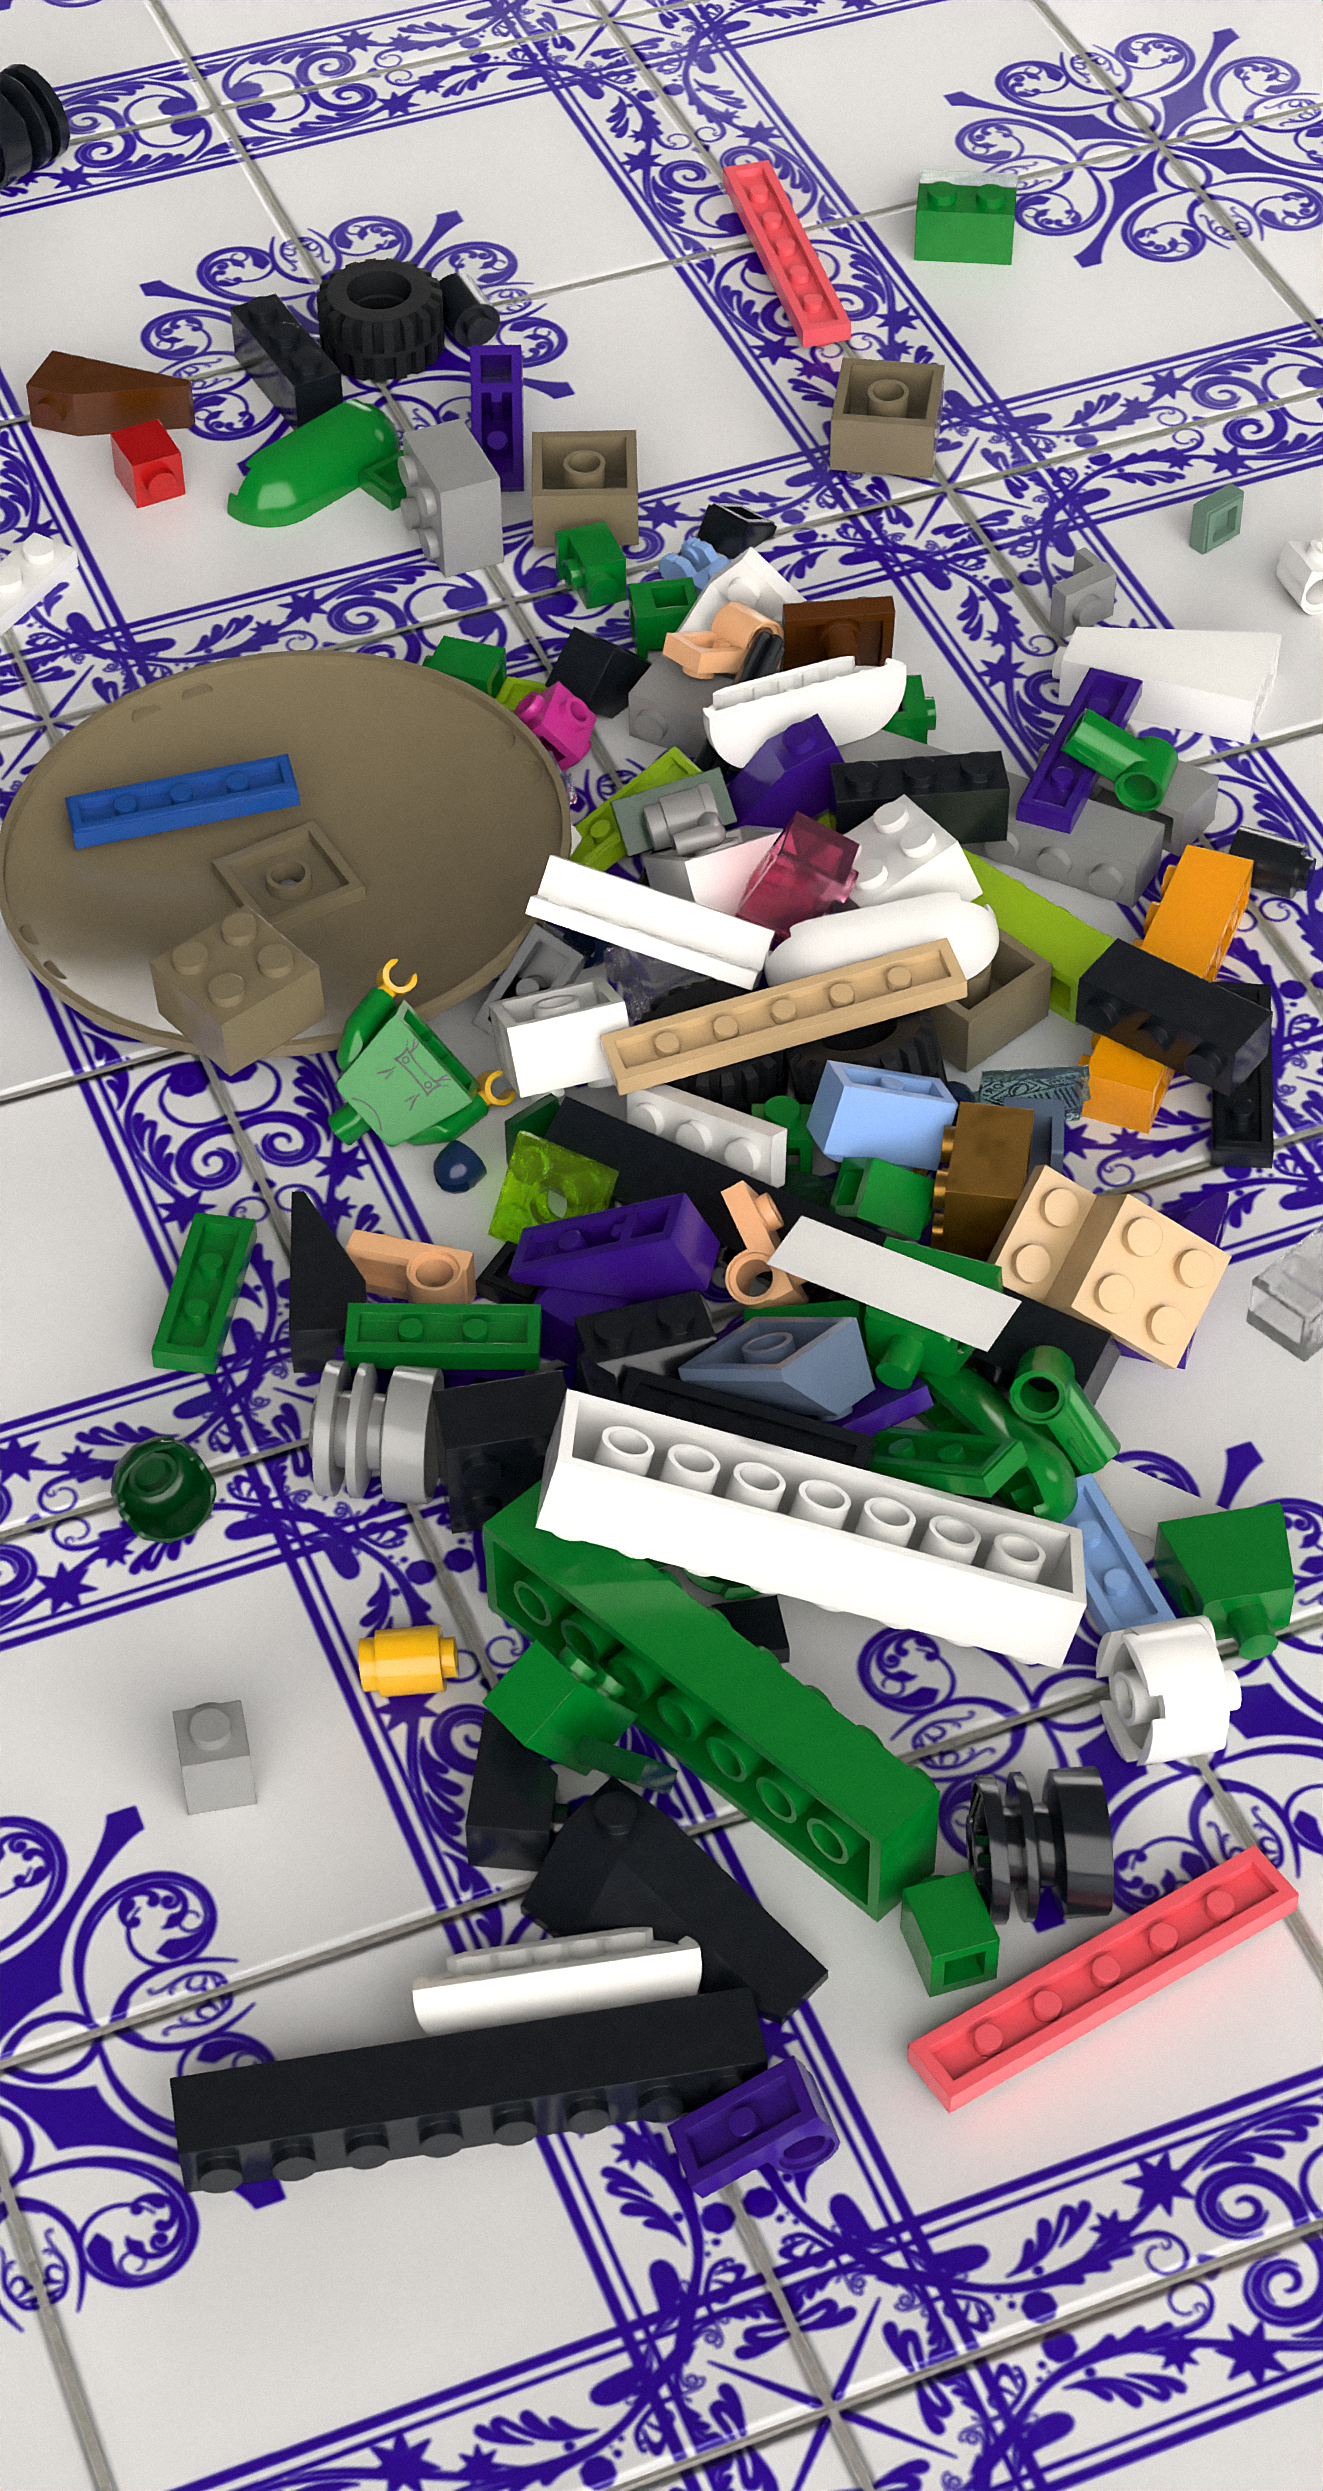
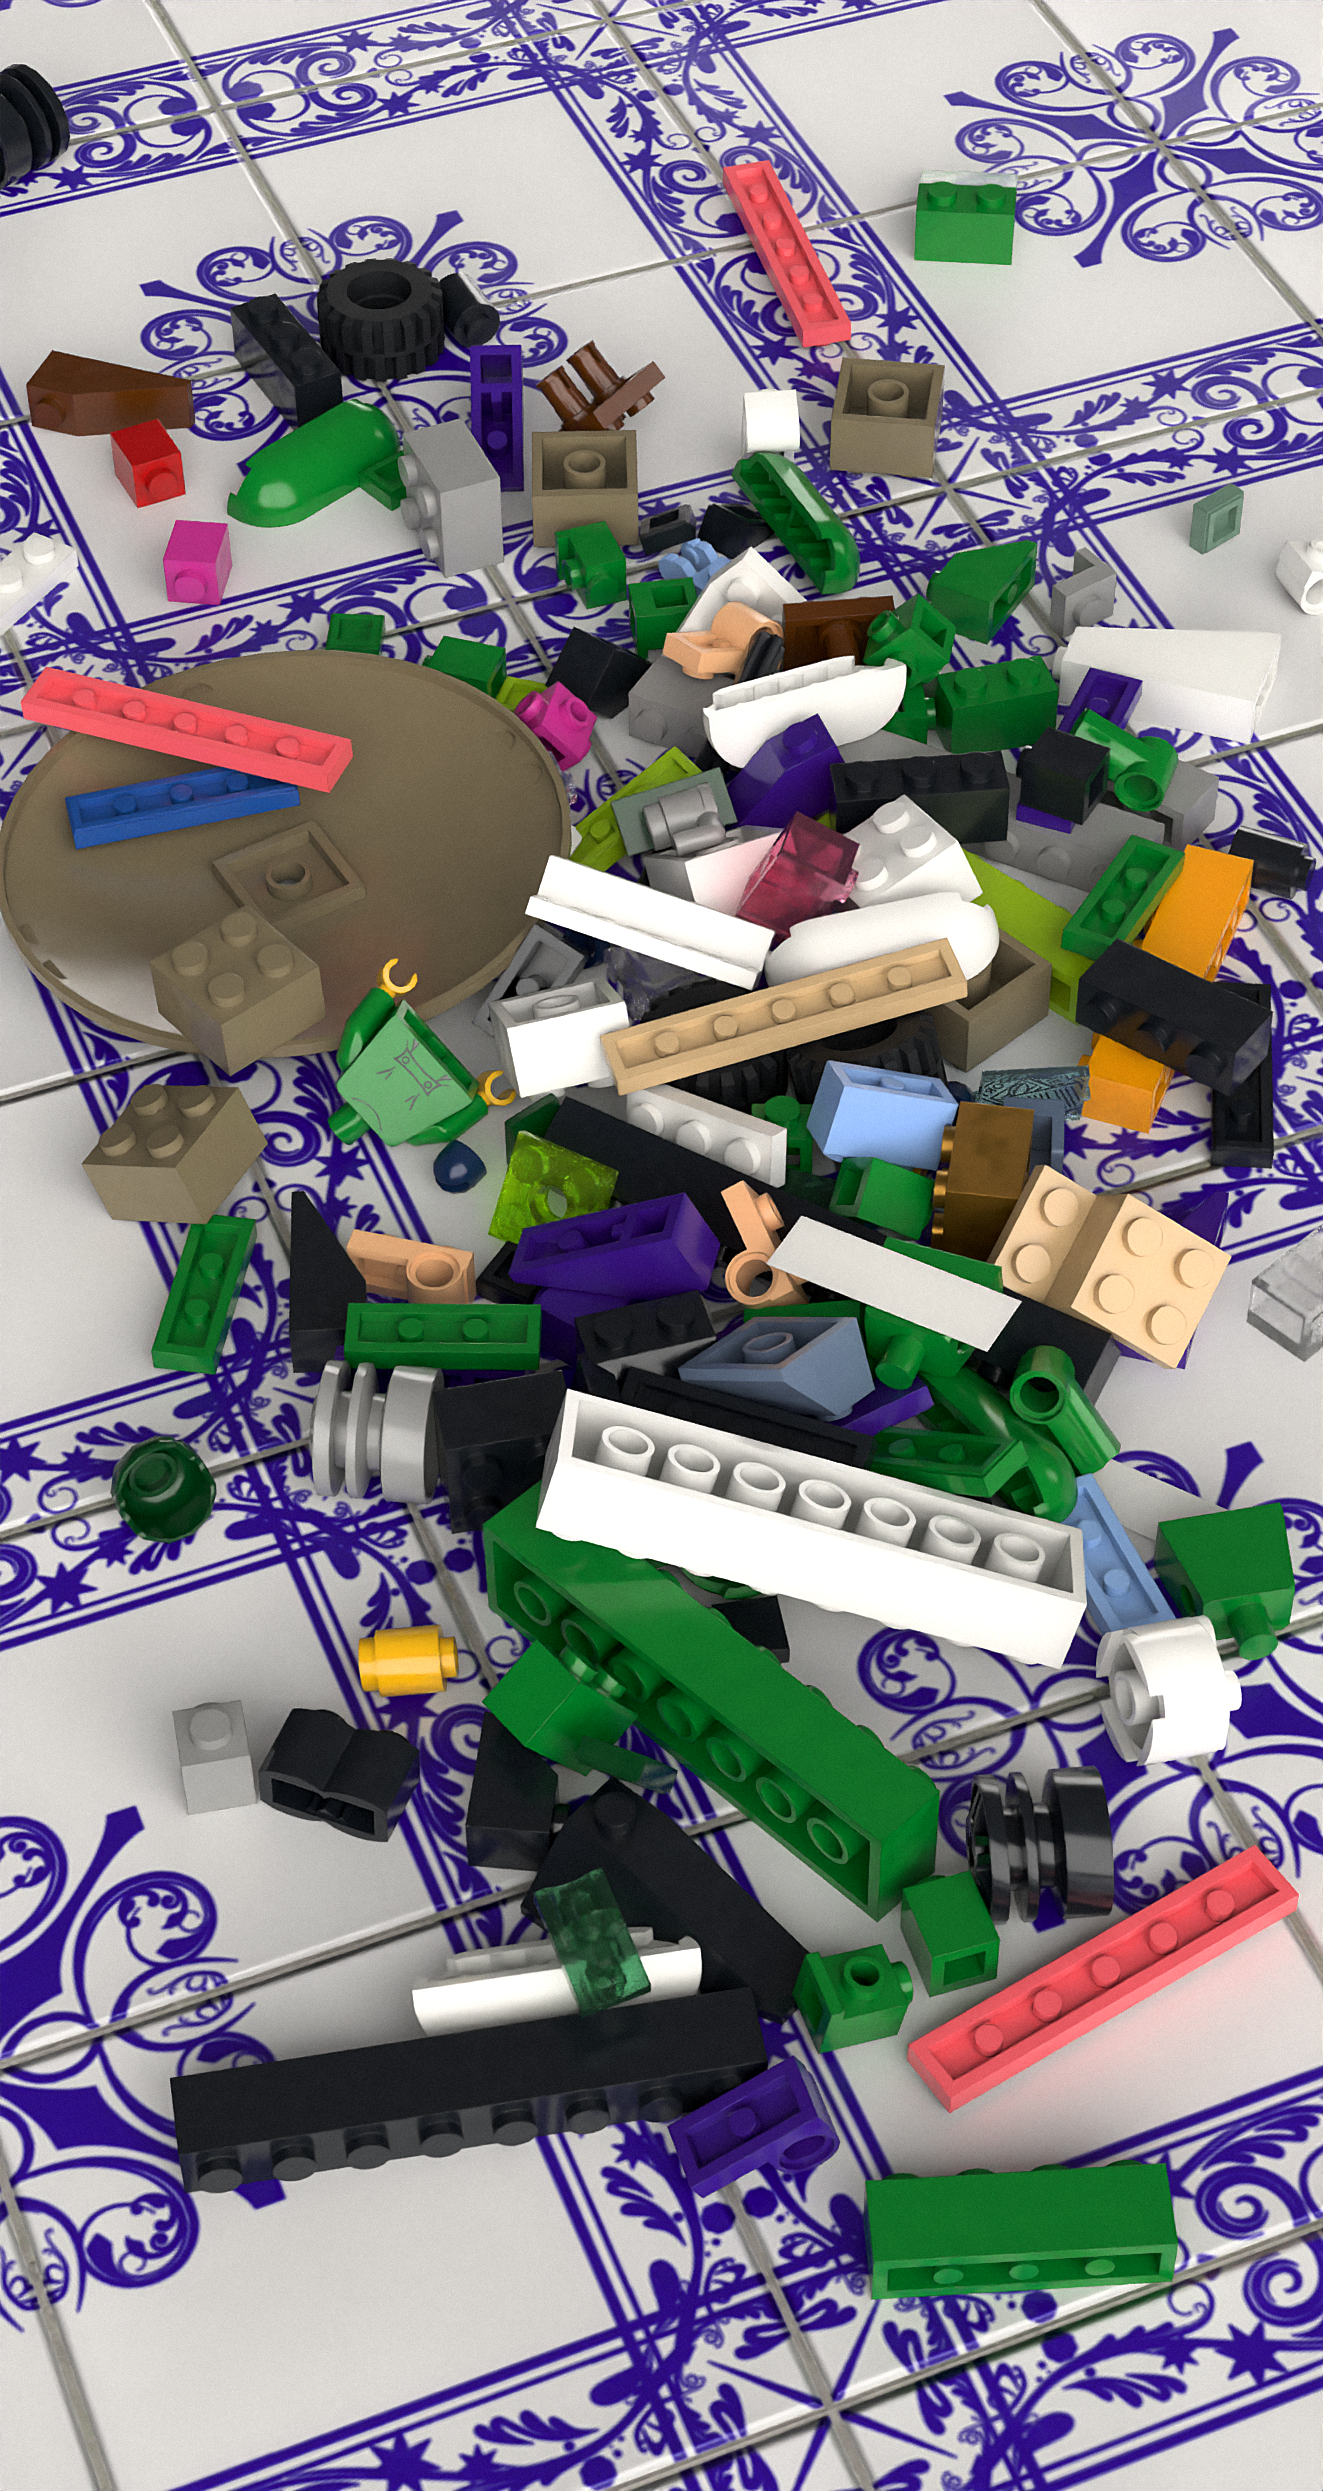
(174, 1153): none -> dark tan brick
(187, 729): none -> coral plate
(197, 562): none -> dark pink brick
(340, 1774): none -> black brick
(356, 633): none -> green tile
(592, 1943): none -> clear green hips
(610, 392): none -> reddish brown plate
(668, 529): none -> black tile
(770, 423): none -> white plate
(801, 520): none -> green brick
(852, 1997): none -> green brick
(913, 635): none -> green brick
(983, 587): none -> green slope
(994, 705): none -> green slope
(1019, 2230): none -> green brick
(1063, 775): none -> black brick
(1123, 897): none -> green plate

